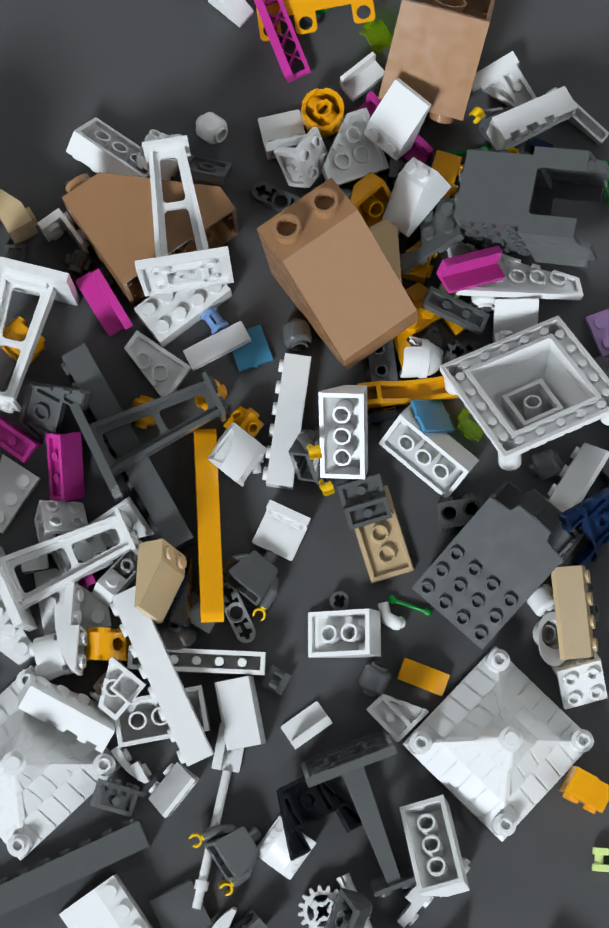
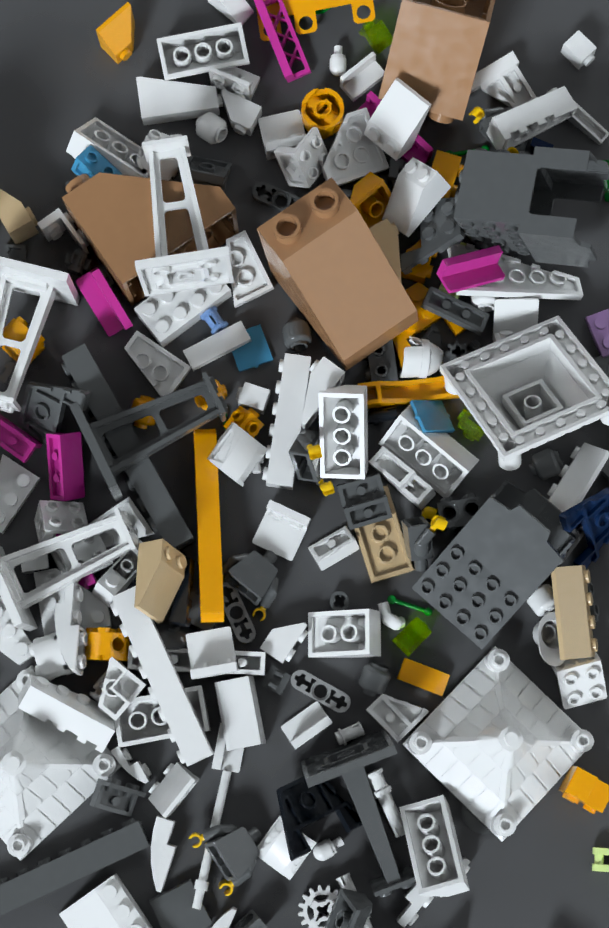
(92, 162): none -> dark azure bracket
(117, 34): none -> light orange slope
(162, 851): none -> white slope
(175, 101): none -> white slope
(201, 49): none -> white slope
(211, 653): none -> white bracket
(235, 81): none -> white bracket
(241, 112): none -> white slope
(247, 270): none -> white wing
(253, 397): none -> white brick
(282, 640): none -> white slope
(322, 376): none -> white slope
(327, 848): none -> white cylinder
(333, 548): none -> white slope
(338, 61): none -> white cylinder
(338, 694): none -> light grey beam
(349, 733): none -> white pin
(382, 791): none -> white pin
(402, 478): none -> white slope
(412, 636): none -> clear neon green bracket
(419, 536): none -> dark grey torso
(579, 50): none -> white brick

